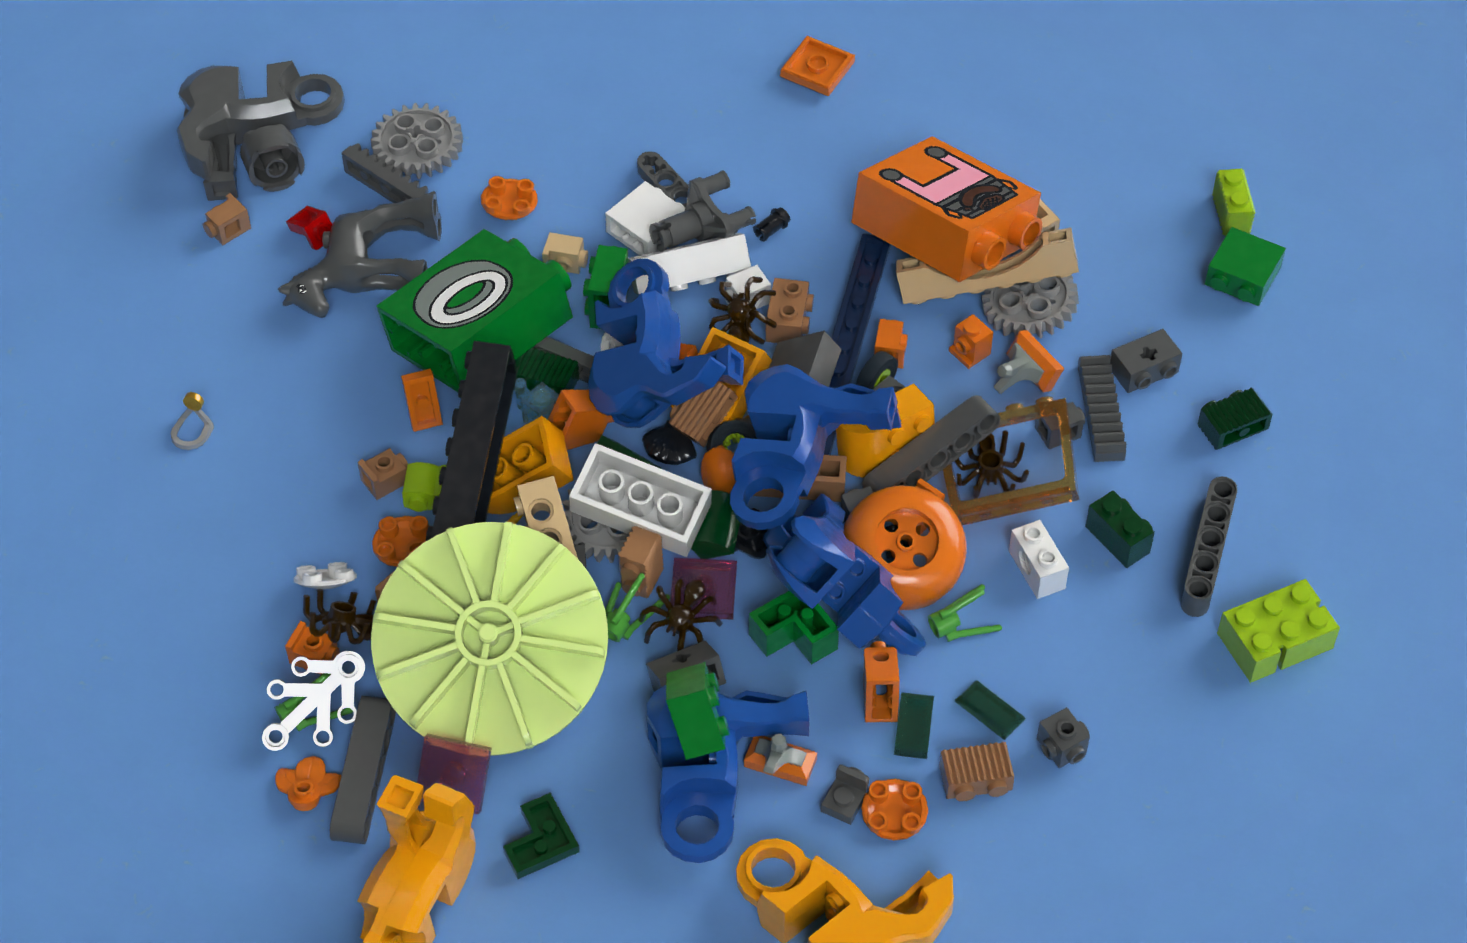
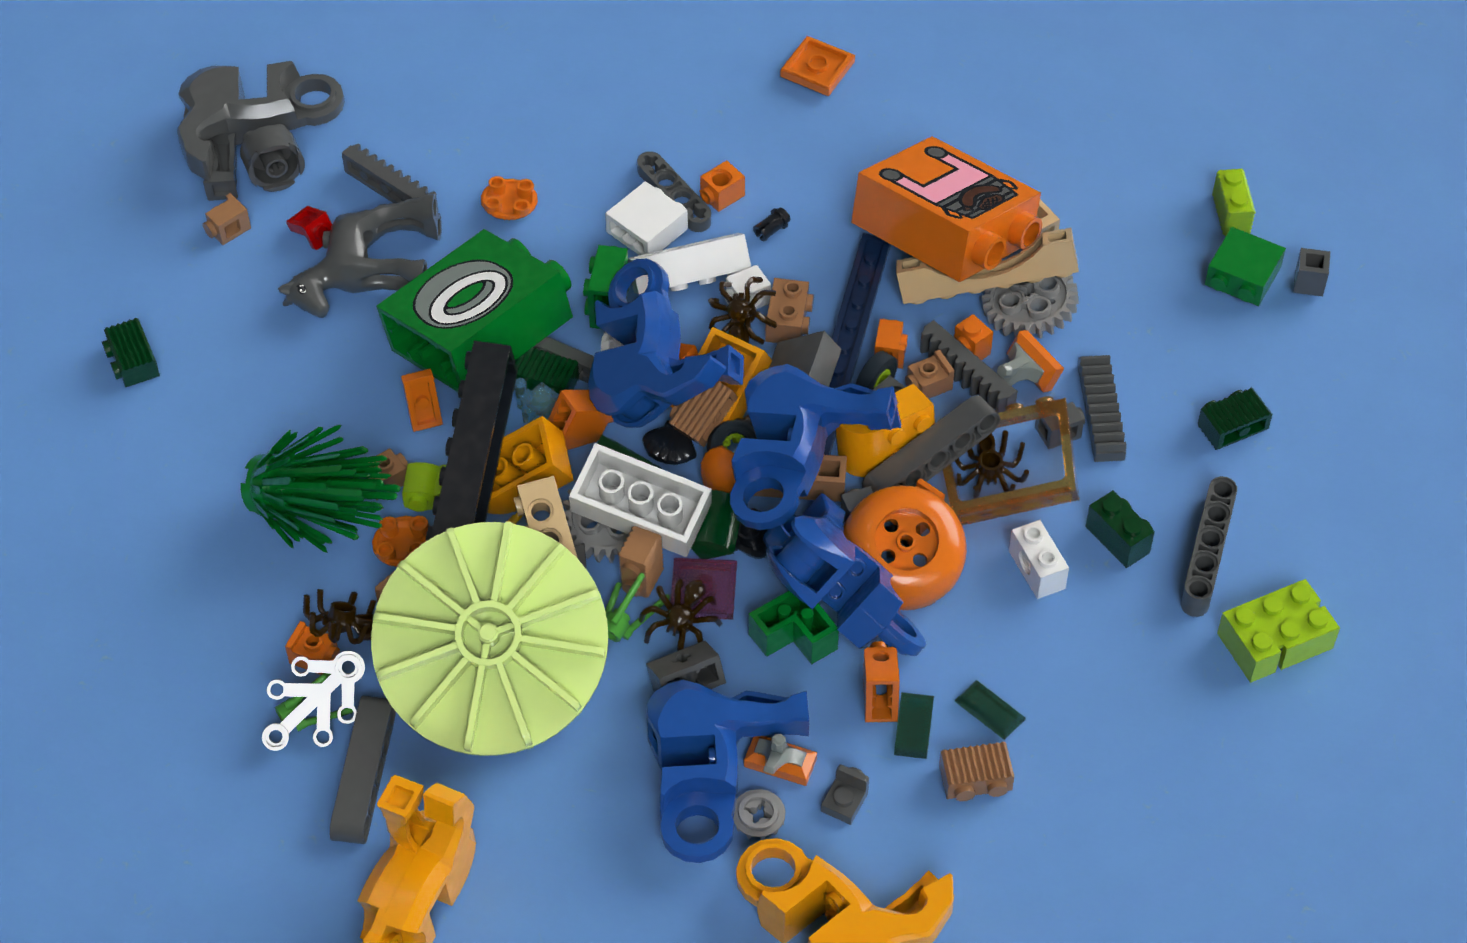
(131, 353): none -> dark green brick
(193, 403): light grey piece -> none
(307, 783): orange plate -> none
(315, 488): none -> green plant
(333, 577): white dish -> none
(417, 140): light grey gear -> none
(455, 765): clear pink plate -> none
(549, 838): dark green plate -> none
(566, 251): tan brick -> none
(692, 705): green brick -> none
(701, 216): dark grey wheel -> none
(722, 186): none -> orange brick
(750, 803): none -> light grey gear
(894, 809): orange dish -> none
(931, 375): none -> medium nougat brick
(946, 620): bright green plant -> none
(968, 368): none -> dark grey gear
(1063, 738): dark grey brick -> none
(1145, 361): dark grey brick -> none
(1311, 272): none -> dark grey brick

